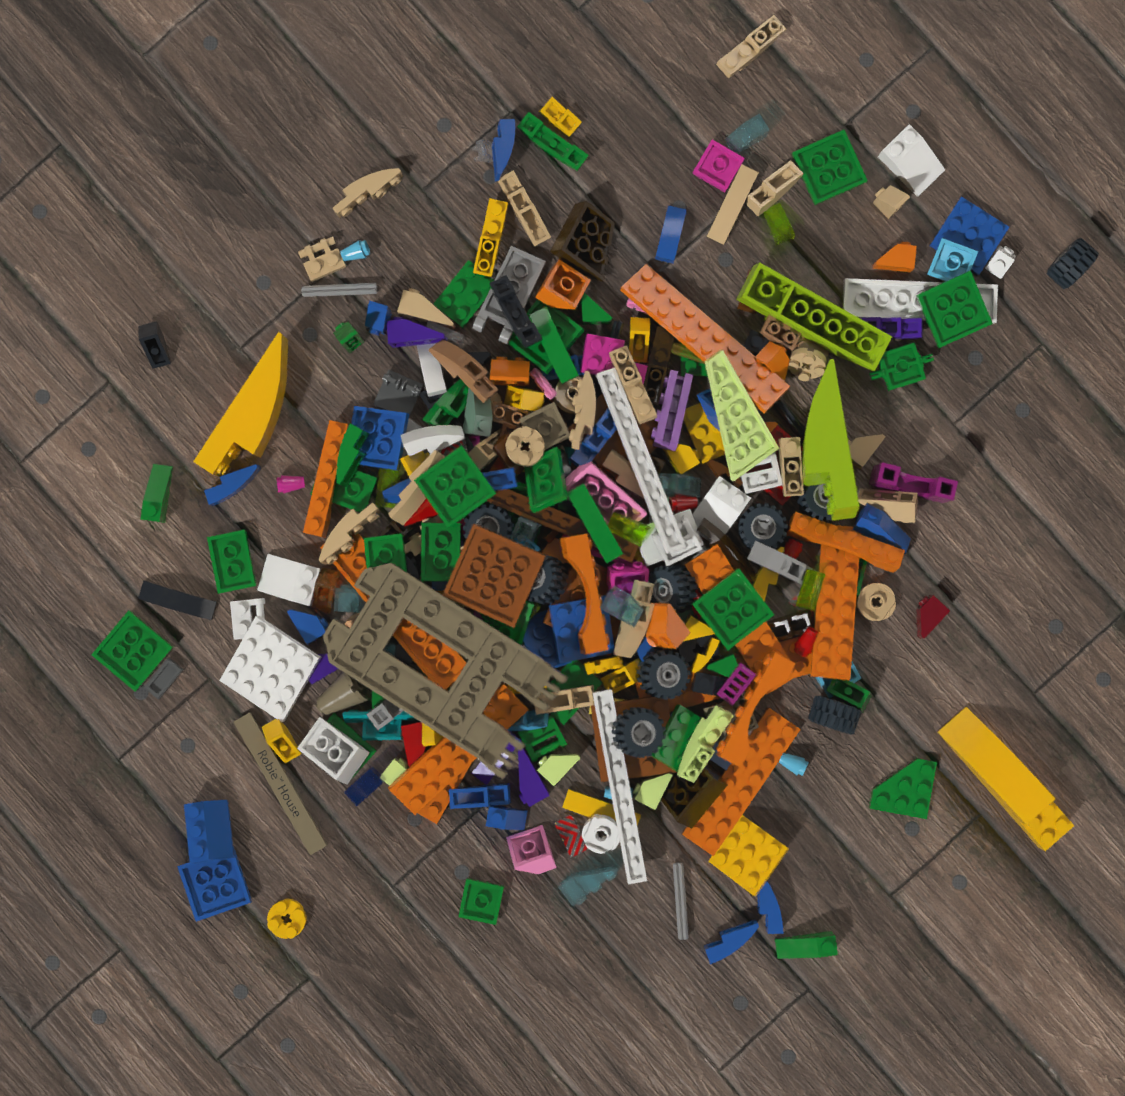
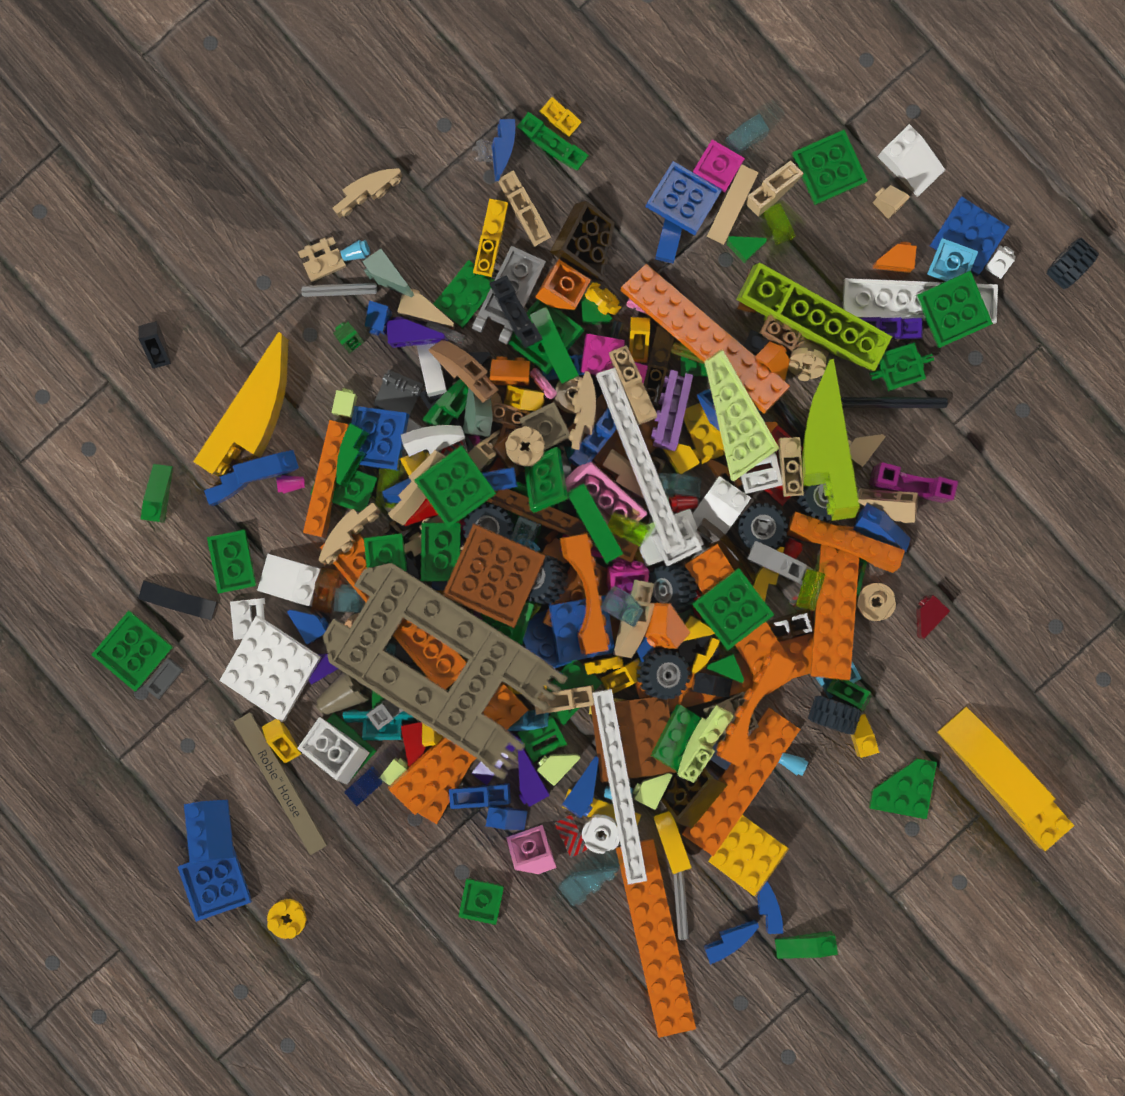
(266, 467): none -> blue slope
(344, 403): none -> yellowish green brick
(385, 274): none -> sand green slope
(582, 793): none -> blue slope
(606, 300): none -> yellow plate
(638, 732): black wheel -> none
(658, 946): none -> orange plate
(672, 842): none -> yellow slope
(683, 198): none -> blue plate
(740, 667): magenta slope -> none
(745, 246): none -> green slope
(751, 47): tan slope -> none
(805, 643): red cone -> none
(864, 739): none -> yellow slope
(894, 402): none -> black axle

